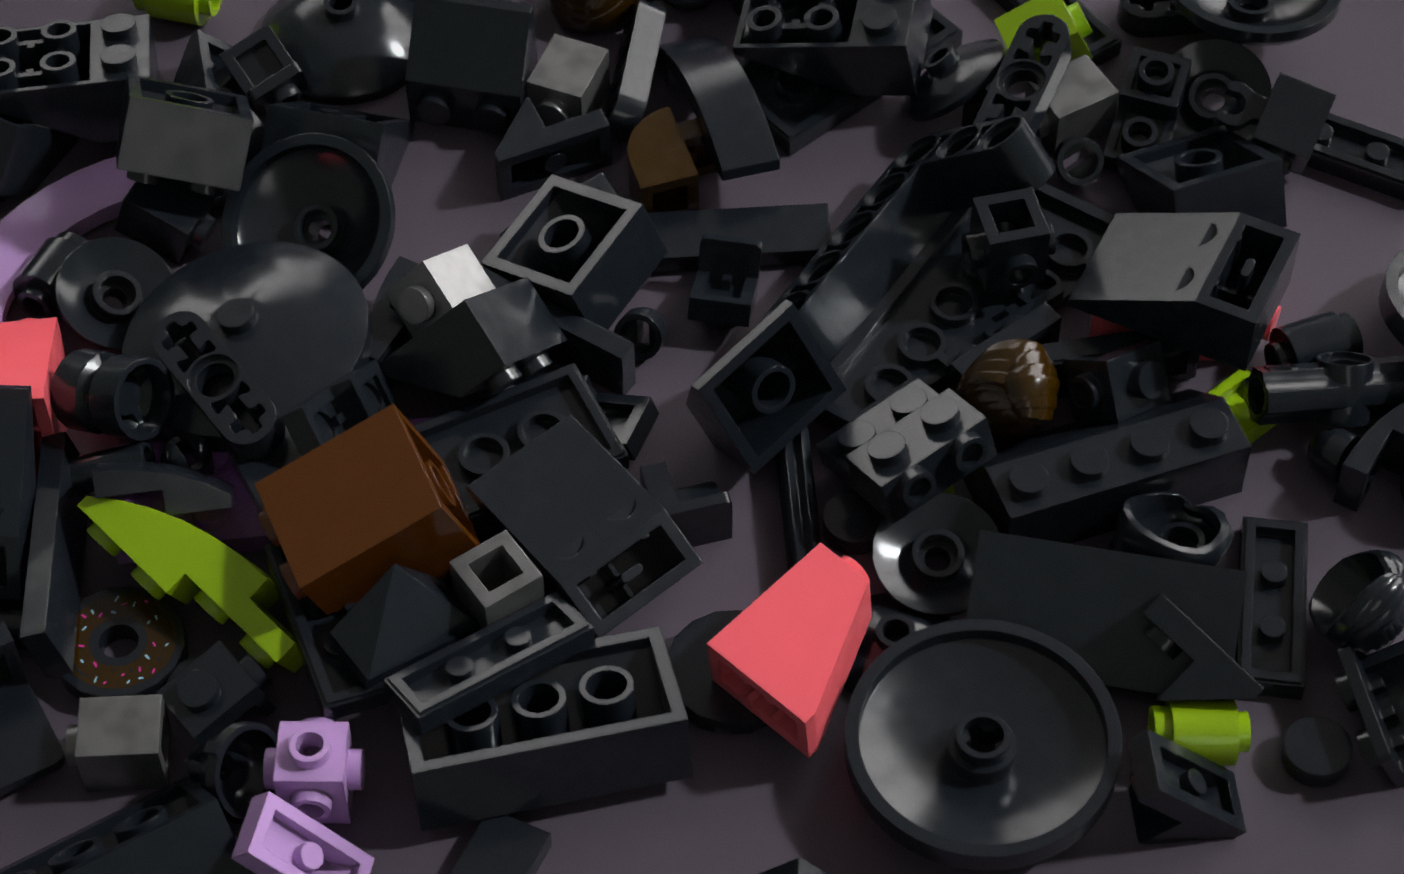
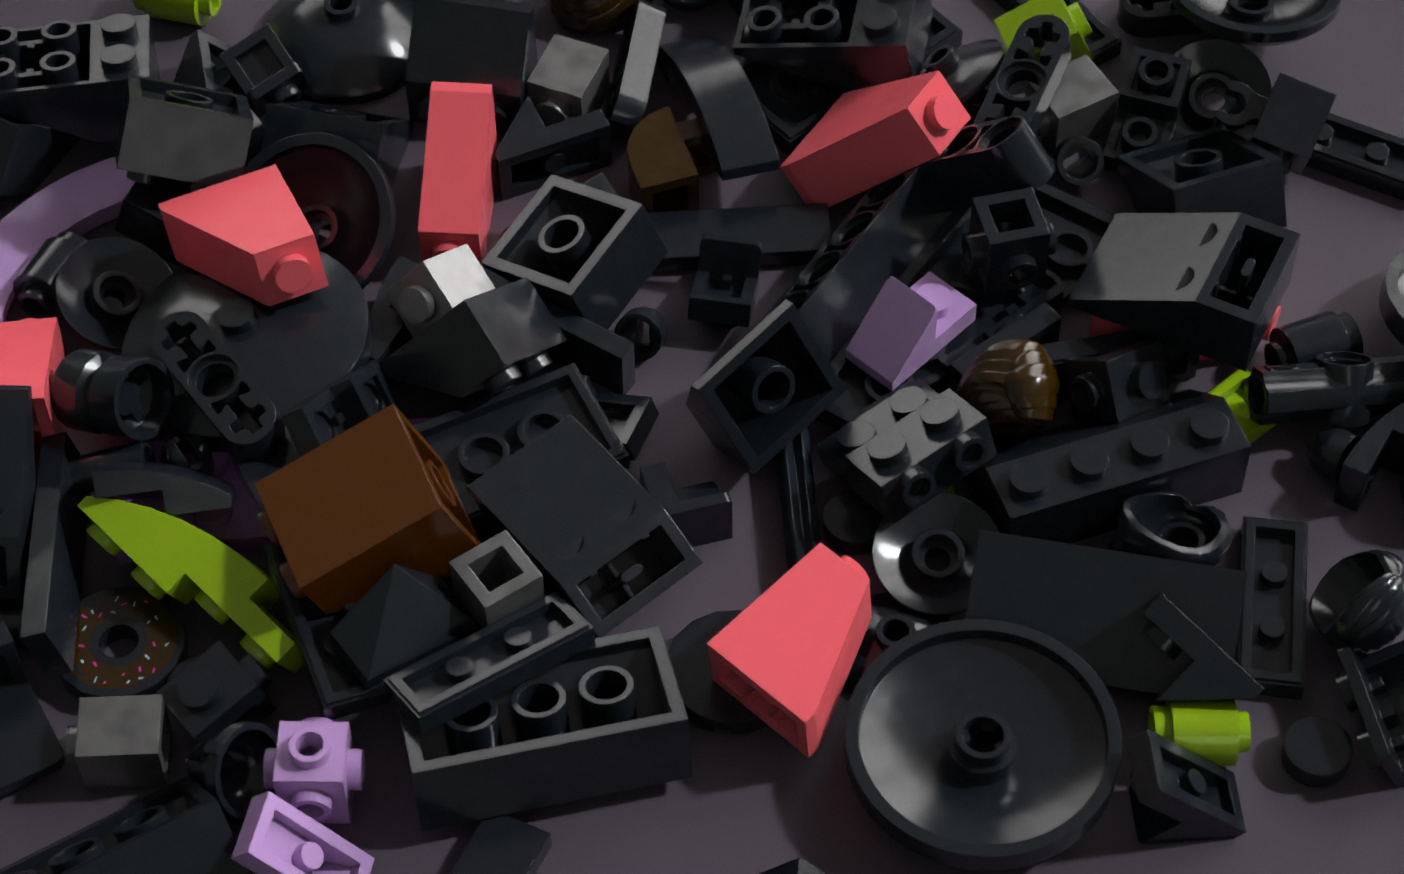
(247, 237): none -> coral slope
(458, 169): none -> coral slope
(875, 137): none -> coral slope
(908, 328): none -> lavender slope

